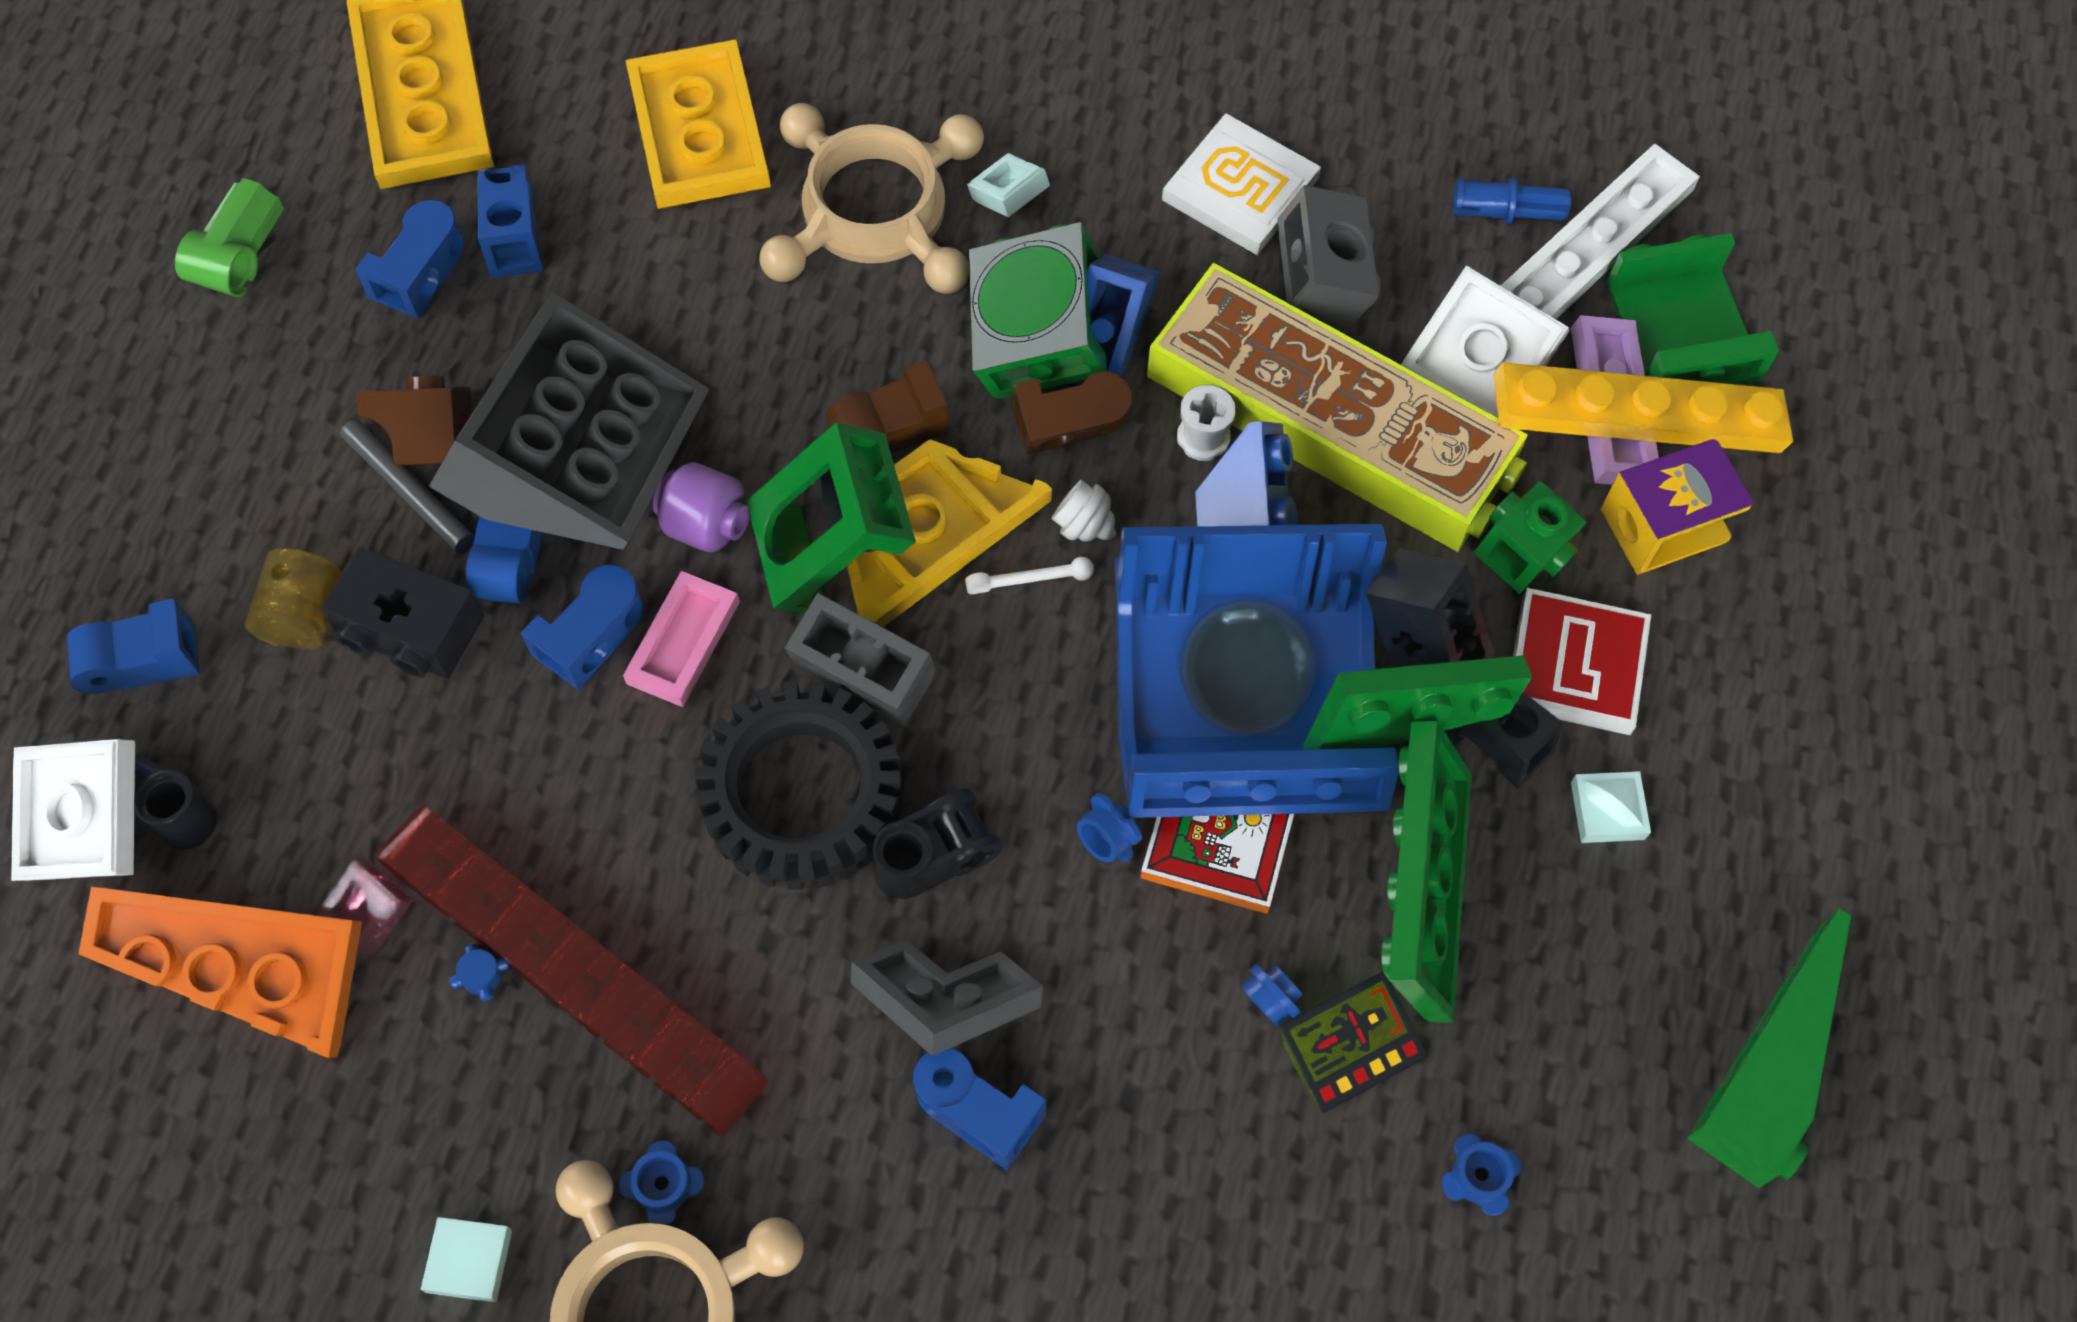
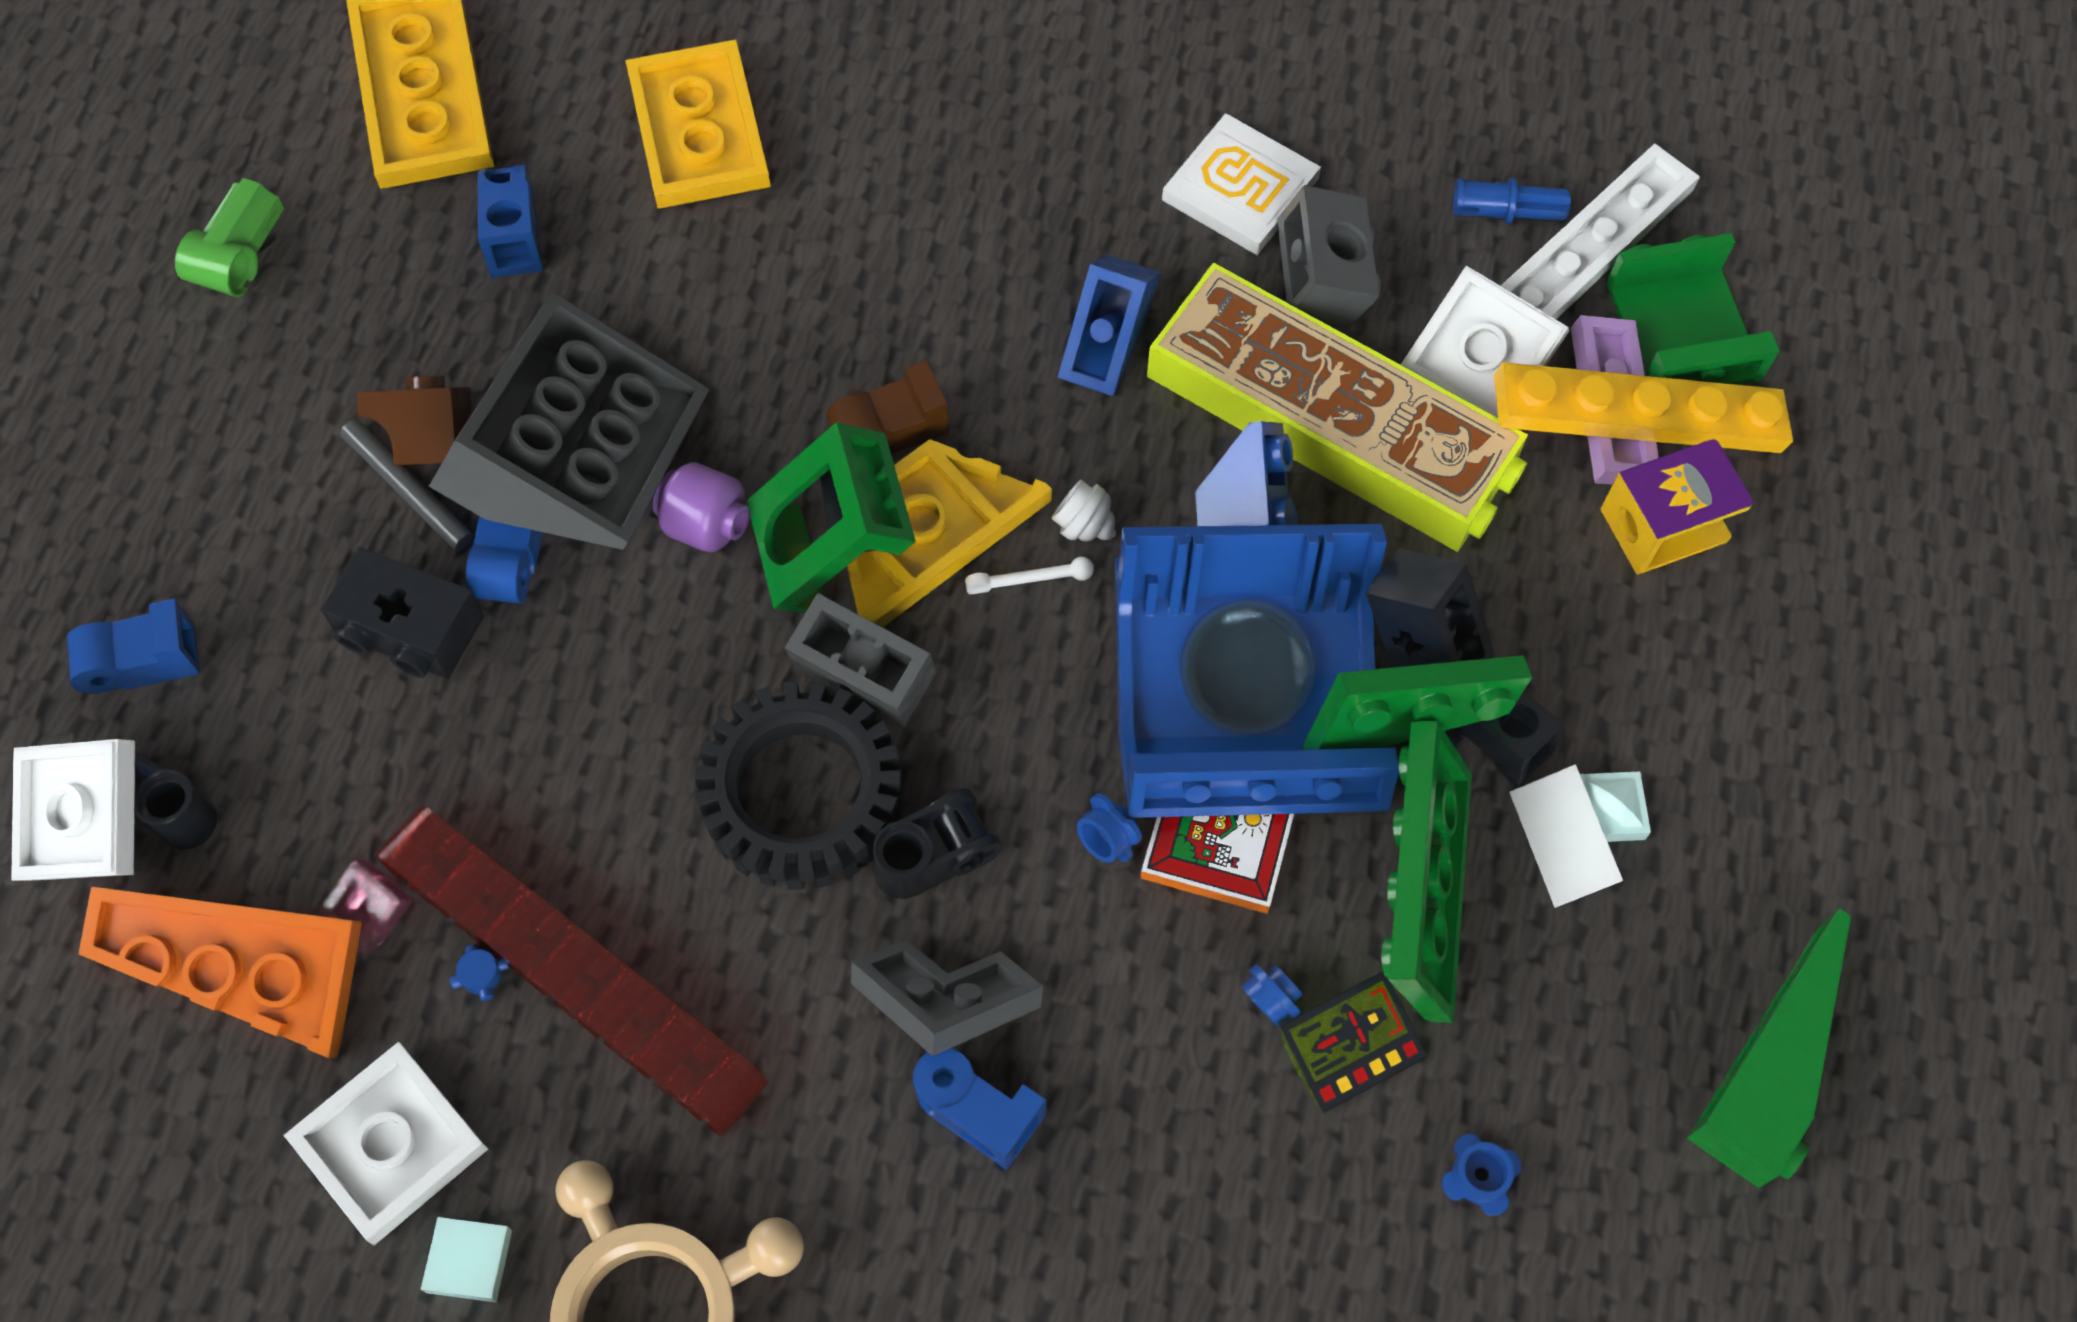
(290, 602): clear yellow piece -> none
(385, 1143): none -> white plate
(415, 261): blue leg -> none
(588, 627): blue leg -> none
(658, 1163): blue plate -> none
(681, 639): bright pink tile -> none
(804, 128): tan piece -> none
(1008, 184): light aqua tile -> none
(1033, 310): green panel -> none
(1069, 413): reddish brown leg -> none
(1207, 405): white bush -> none
(1530, 536): green brick -> none
(1565, 836): none -> white sticker
(1583, 658): red tile -> none

